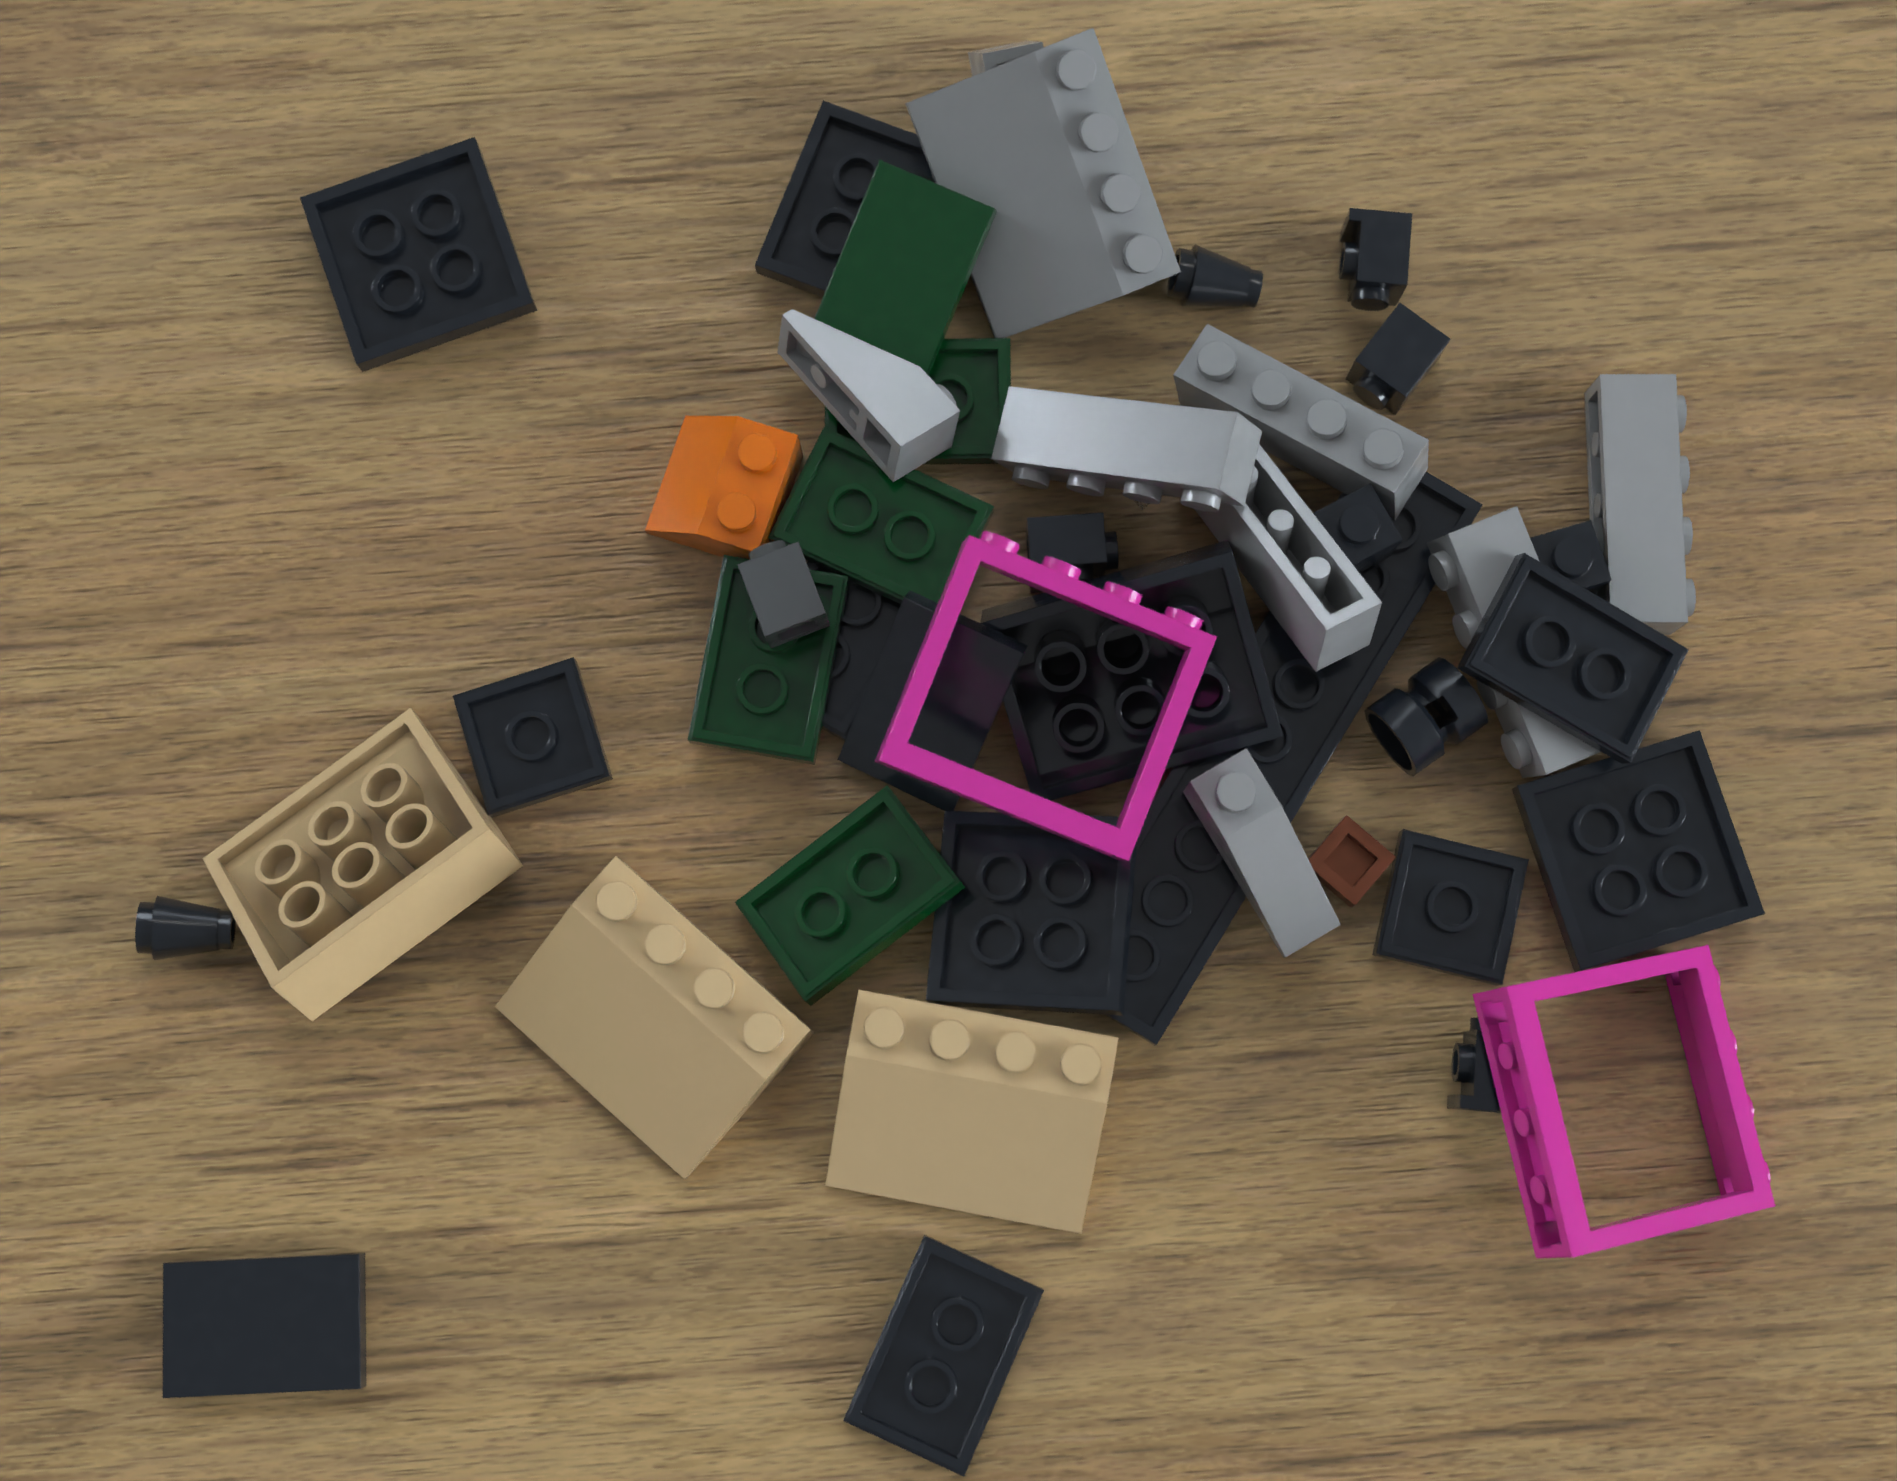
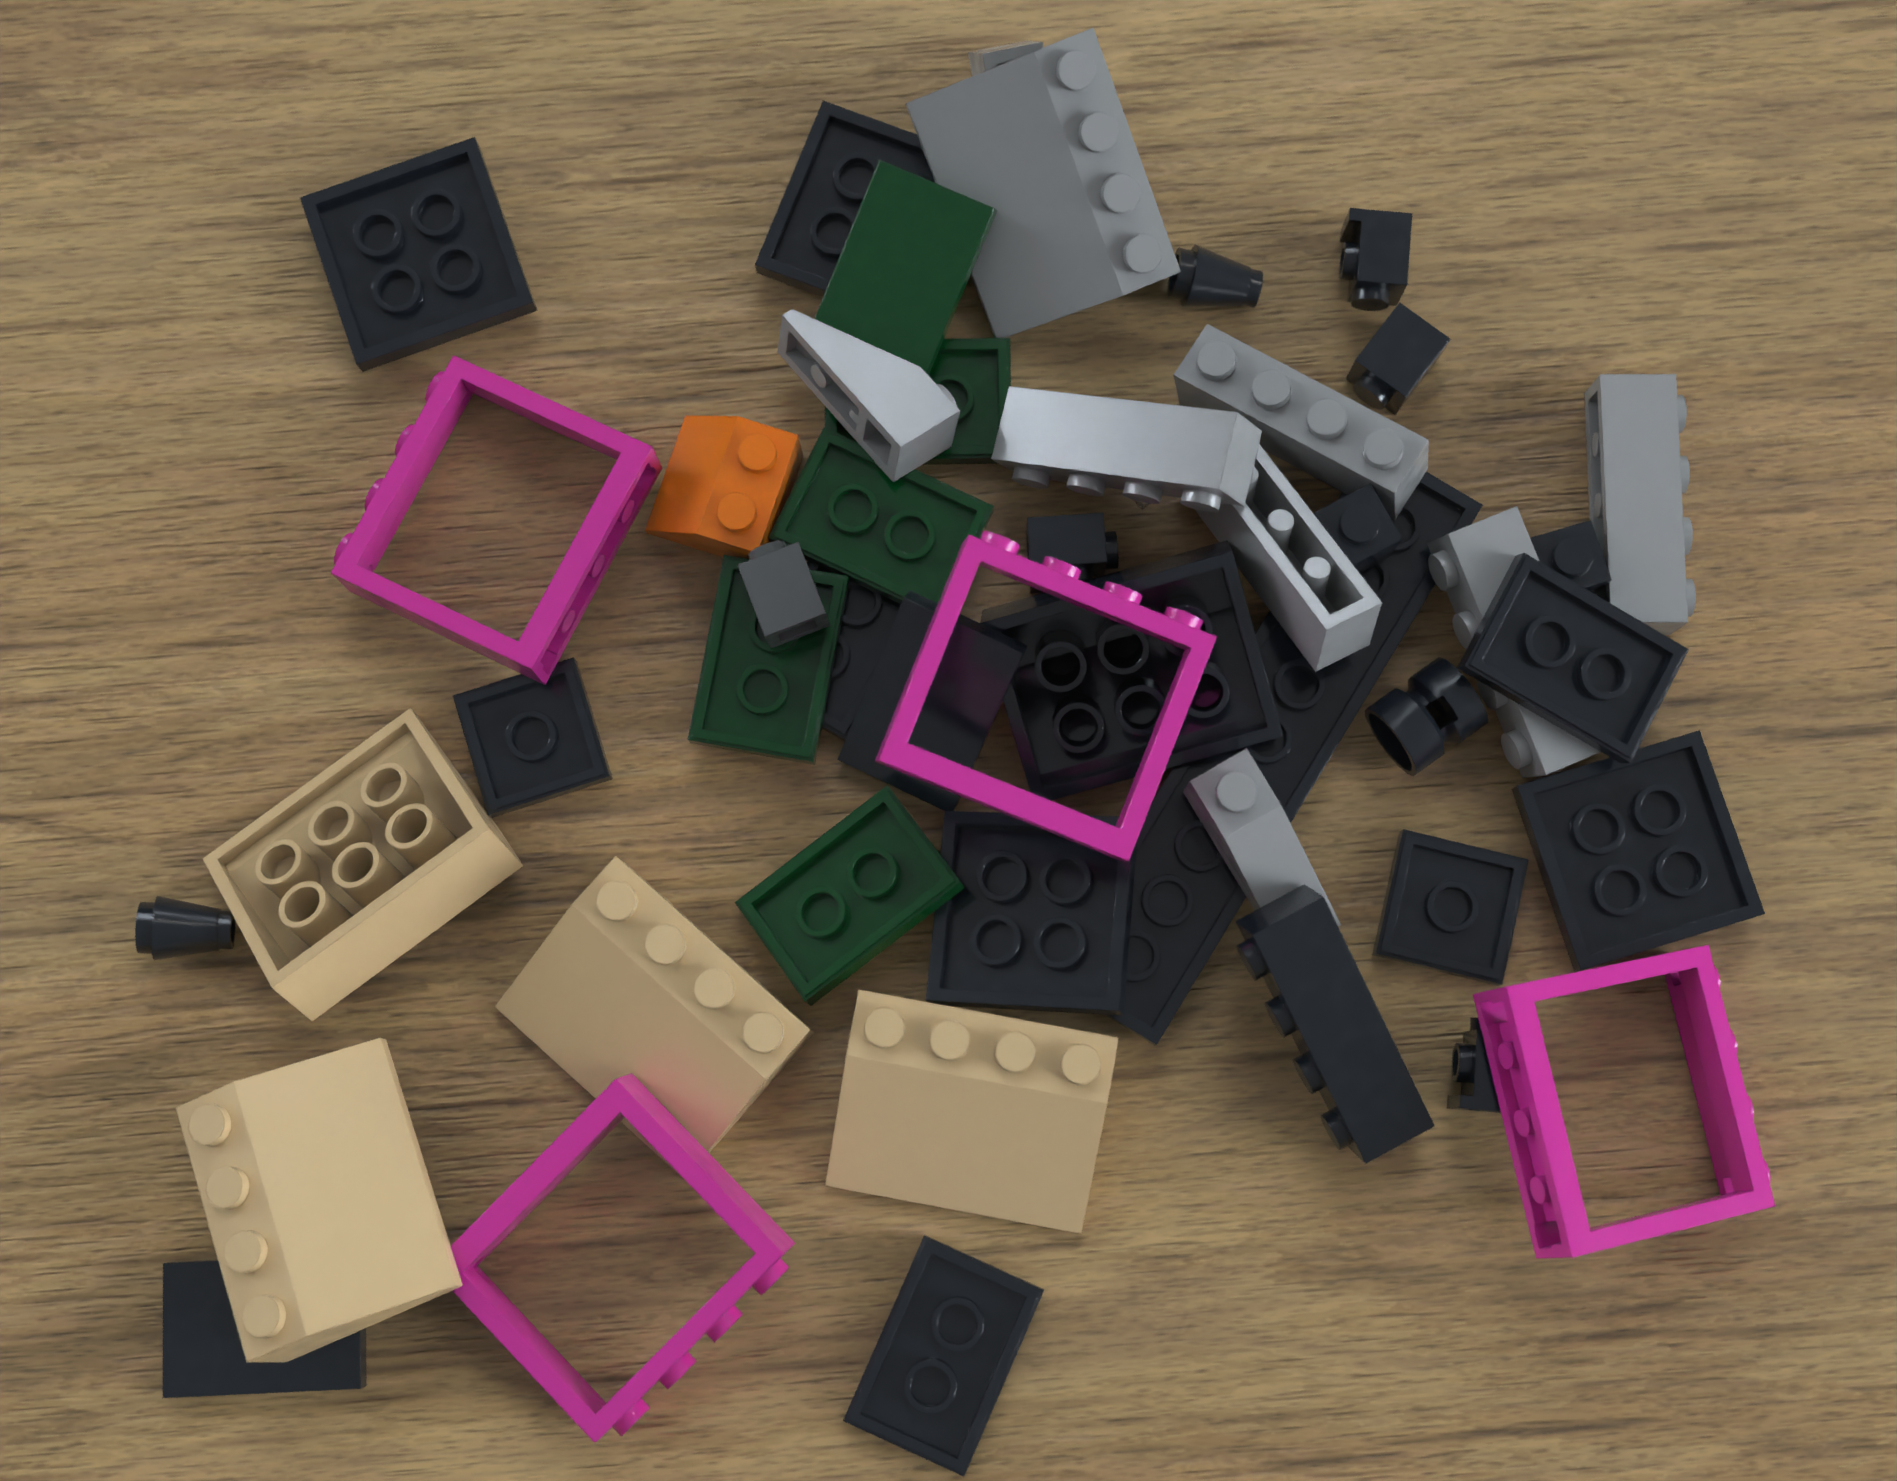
(317, 1200): none -> tan slope
(582, 565): none -> dark pink window
(630, 1100): none -> dark pink window
(1333, 1023): none -> black brick
(1349, 861): copper plate -> none

